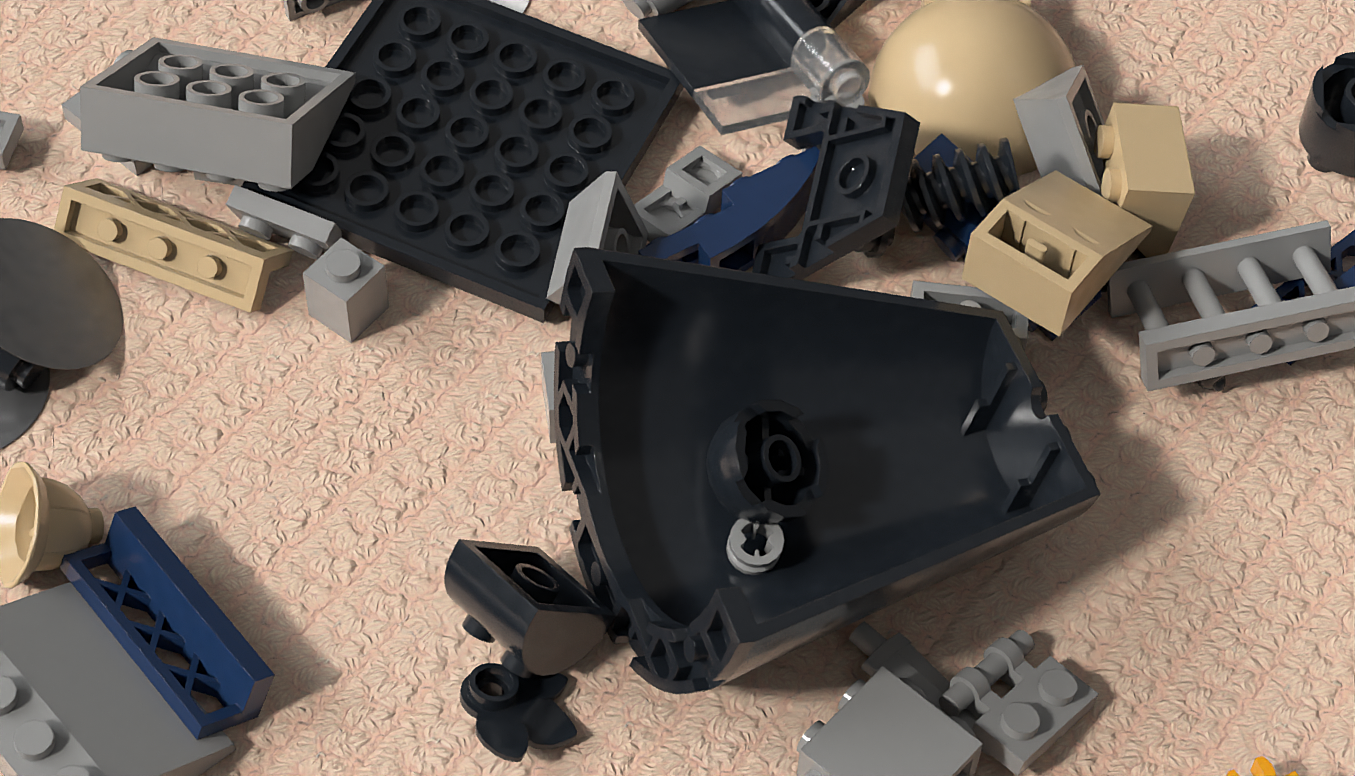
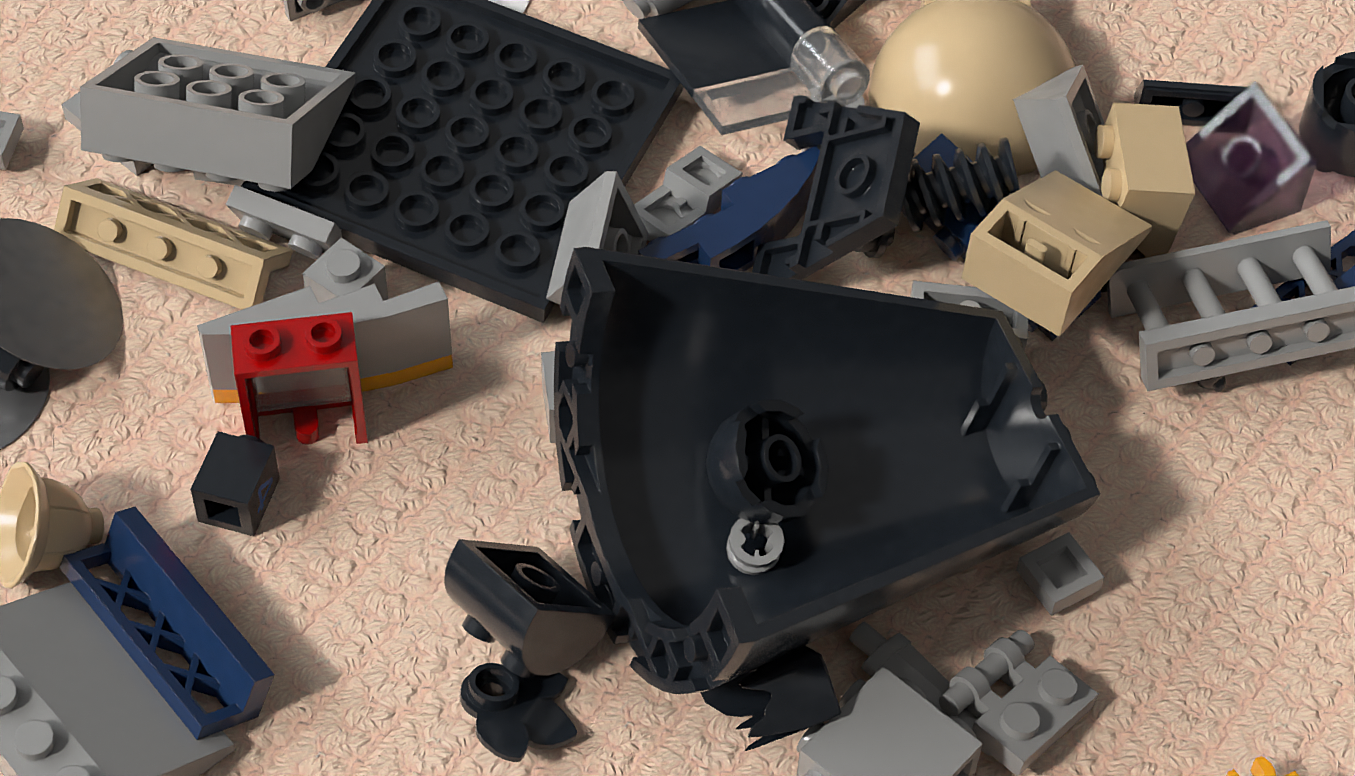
(235, 483): none -> black brick
(298, 370): none -> red window
(393, 337): none -> light grey slope
(780, 696): none -> black piece
(1060, 573): none -> light grey plate
(1196, 101): none -> black slope
(1250, 163): none -> slope

